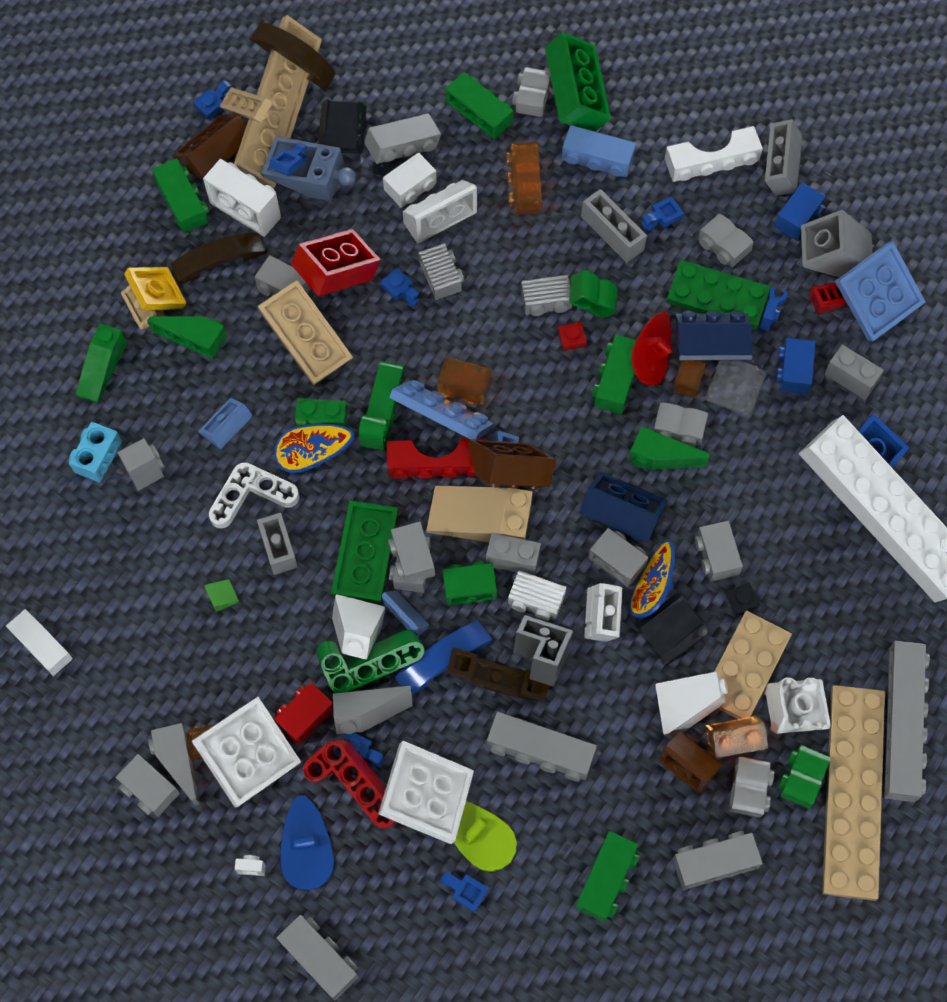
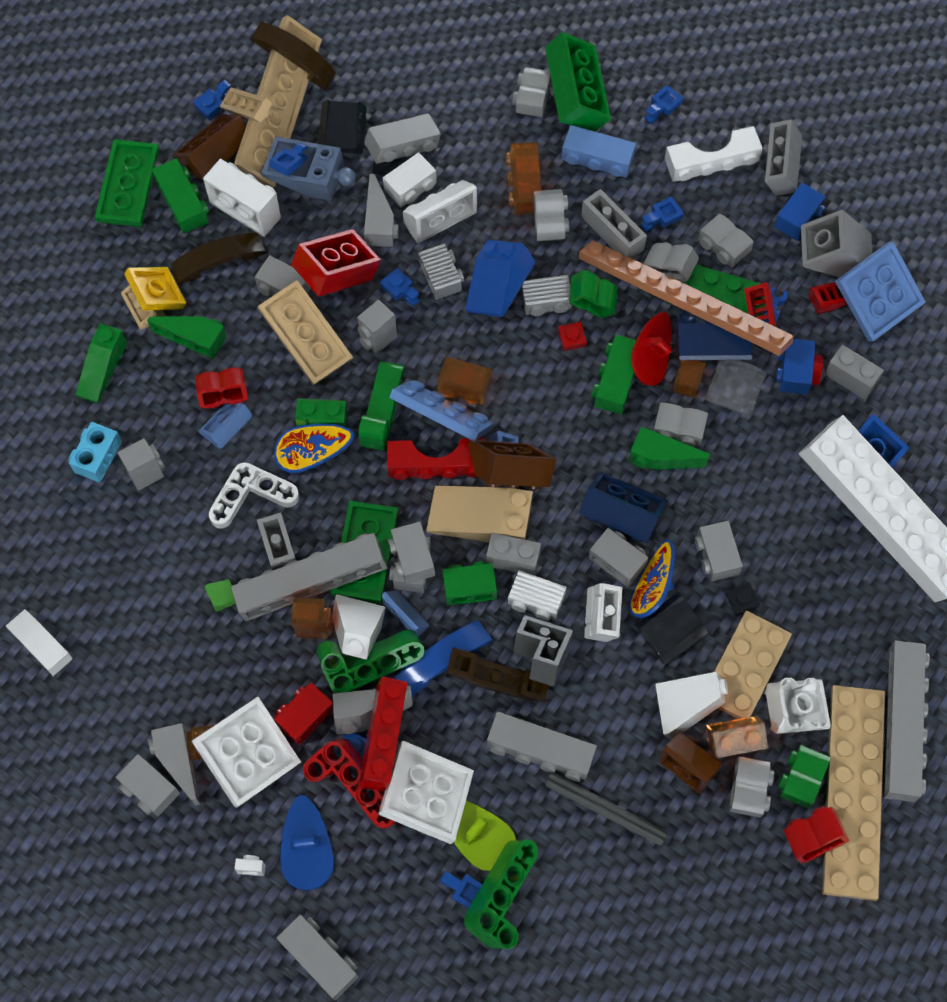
(127, 183): none -> green plate
(221, 387): none -> red brick
(309, 576): none -> light grey brick
(311, 618): none -> clear orange brick
(376, 327): none -> light grey brick
(379, 219): none -> light grey slope
(383, 734): none -> red brick
(479, 105): green brick -> none
(498, 277): none -> blue slope
(517, 859): none -> green beam
(549, 214): none -> light grey brick
(606, 808): none -> dark grey axle
(608, 877): green brick -> none
(664, 101): none -> blue plate
(672, 261): none -> light grey brick
(687, 297): none -> nougat plate
(717, 860): light grey brick -> none
(756, 292): none -> red slope
(816, 835): none -> red brick
(817, 369): none -> red tile

